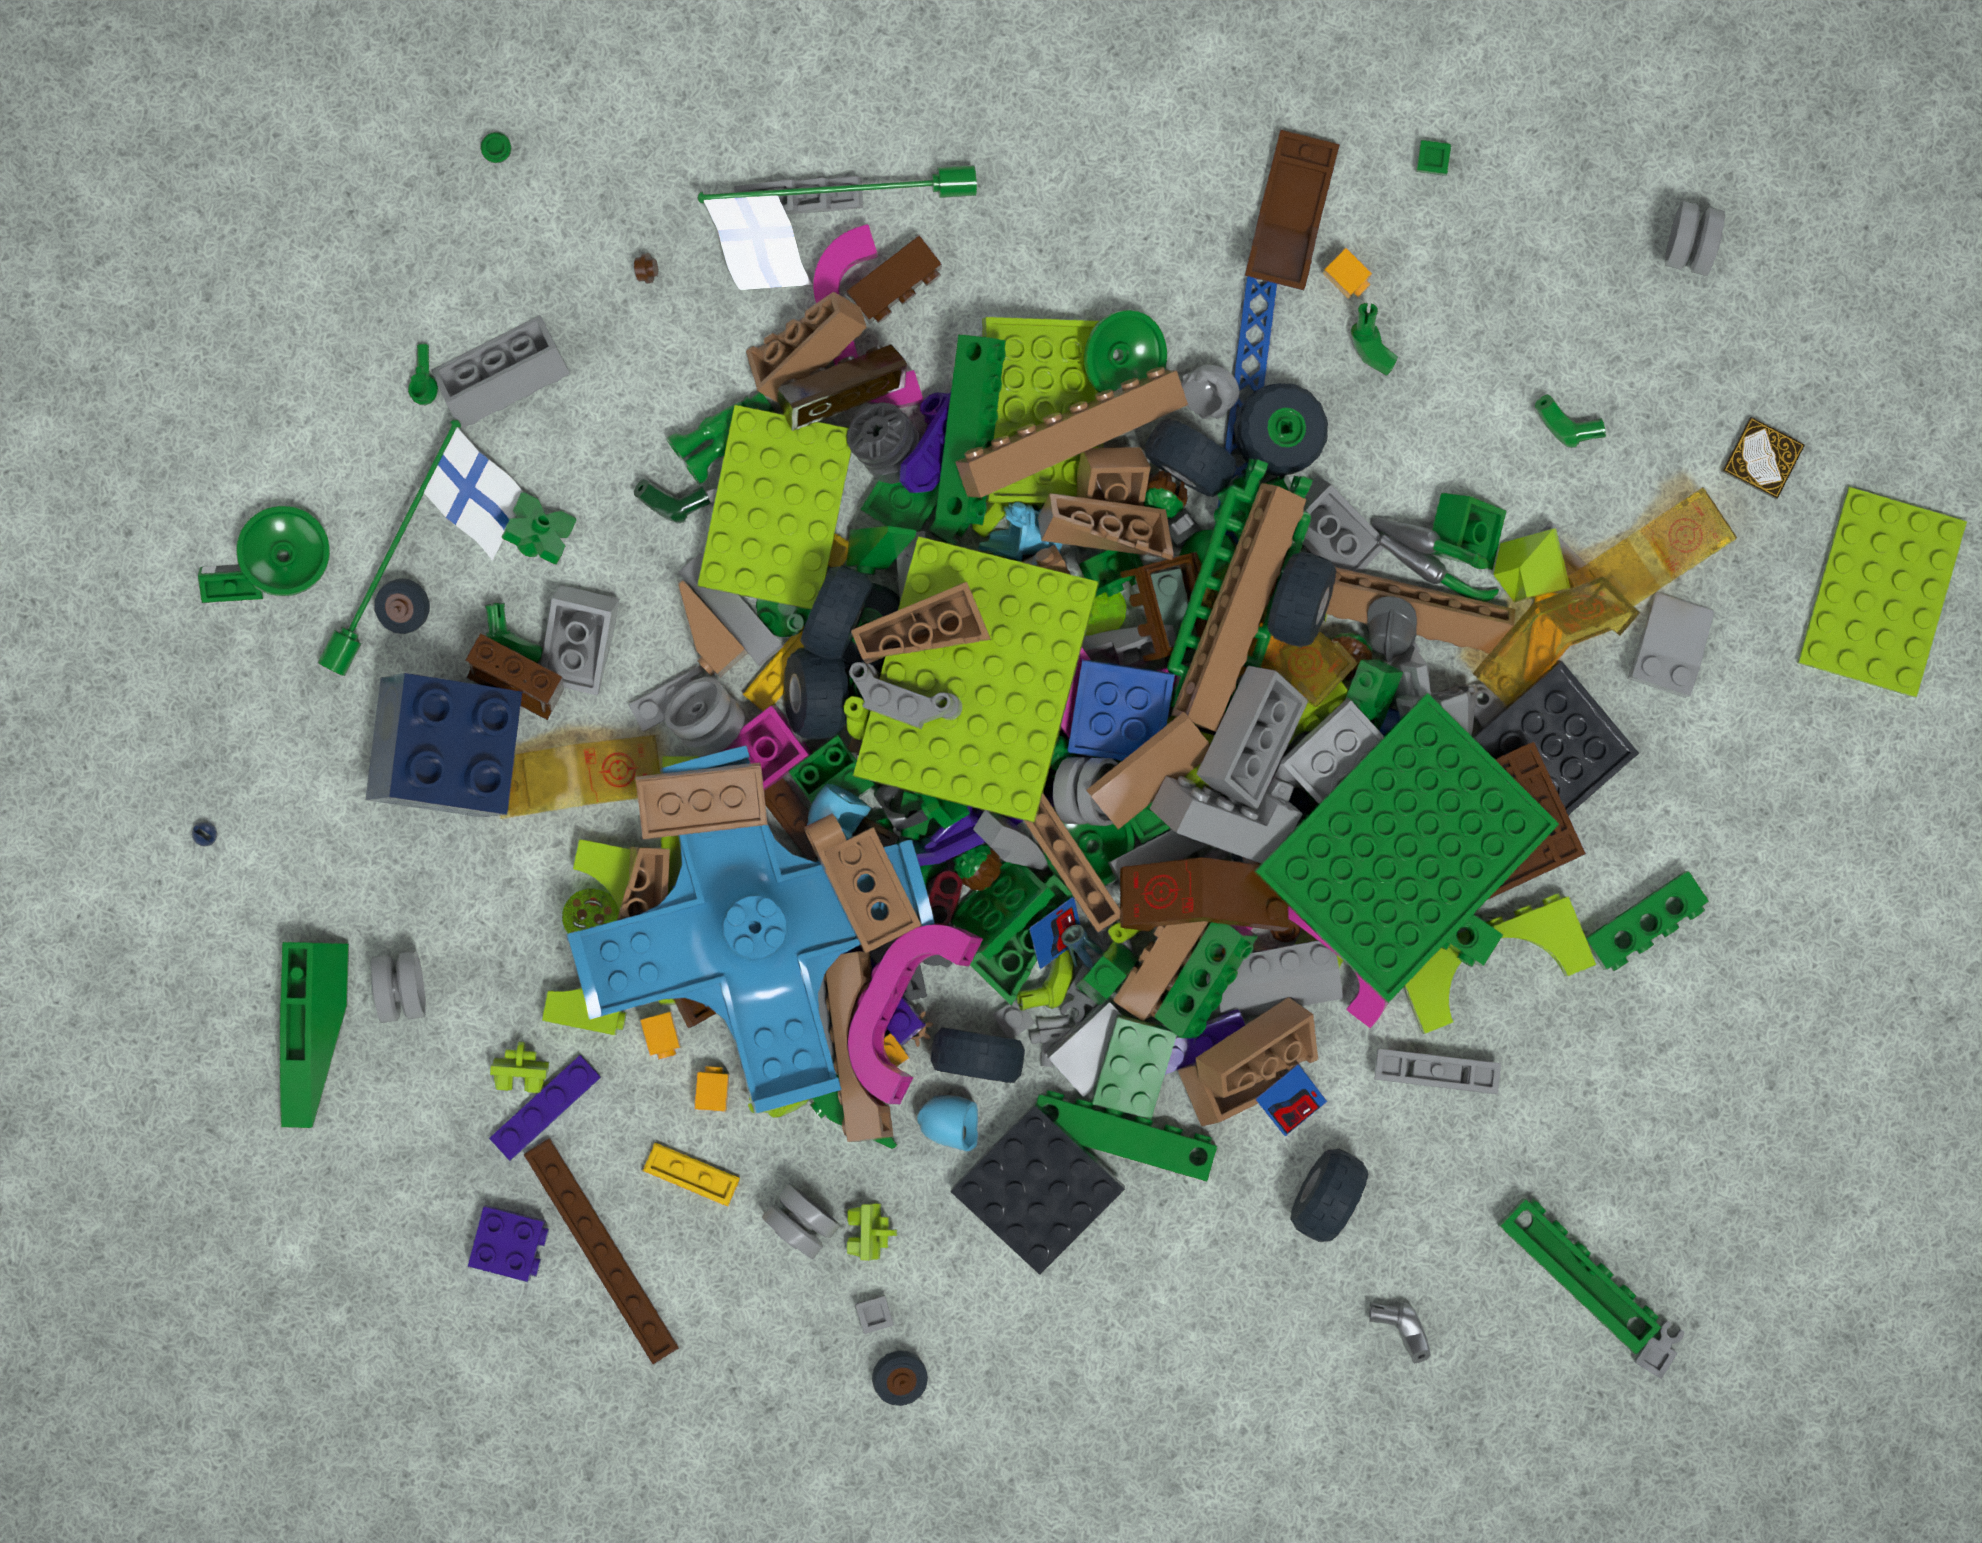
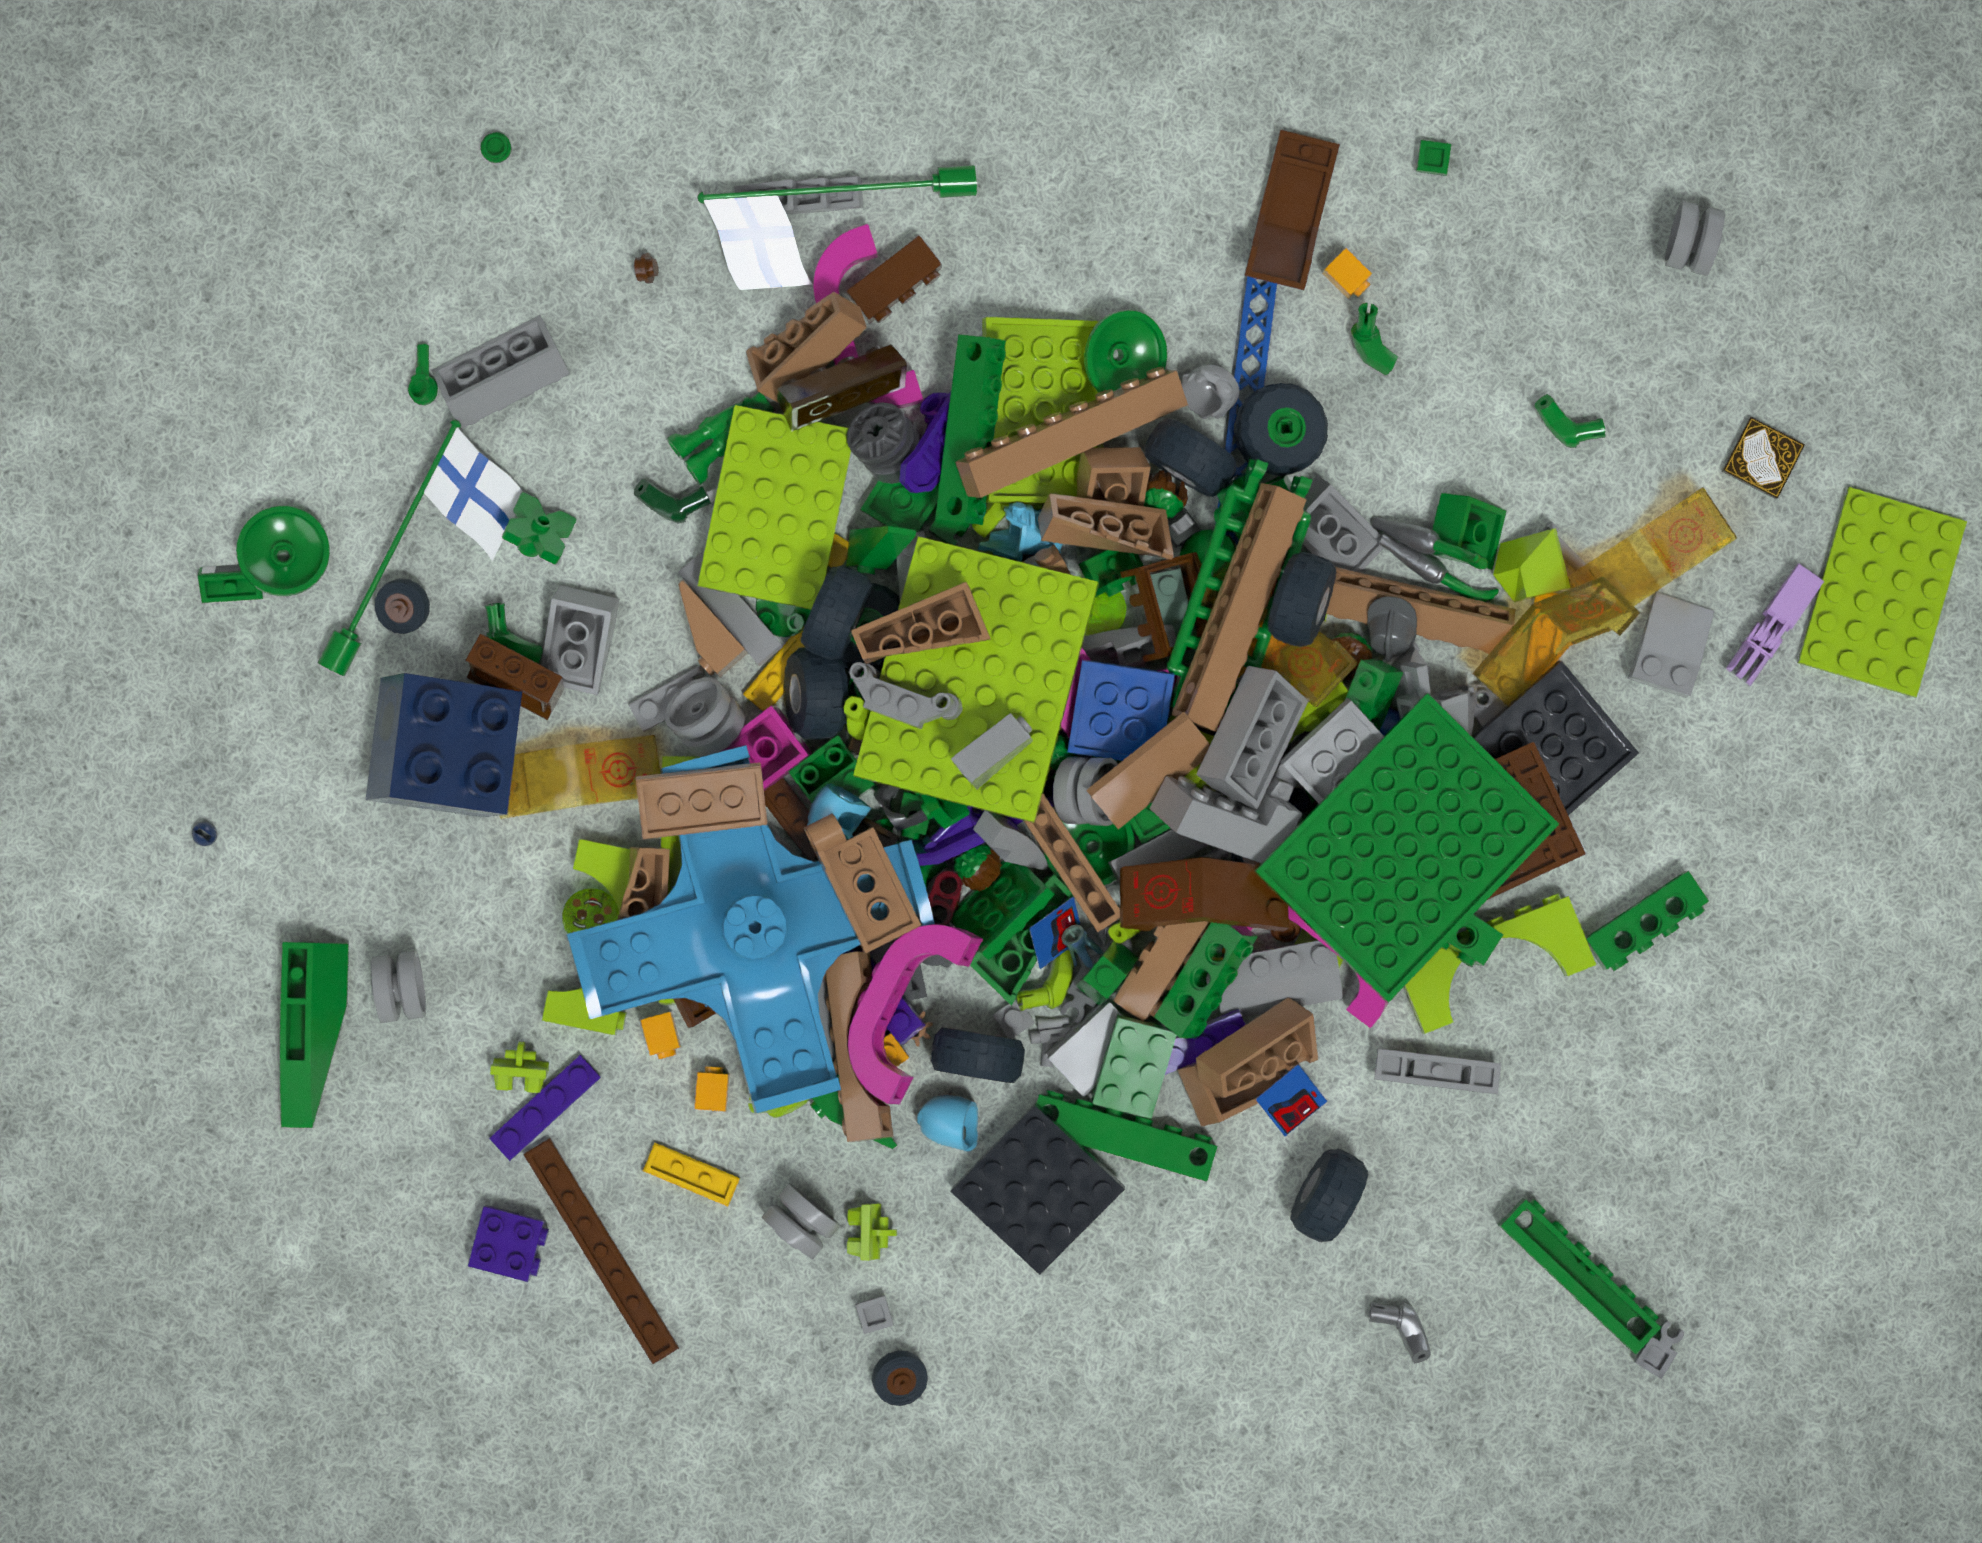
(993, 750): none -> light grey slope
(1783, 611): none -> lavender arm

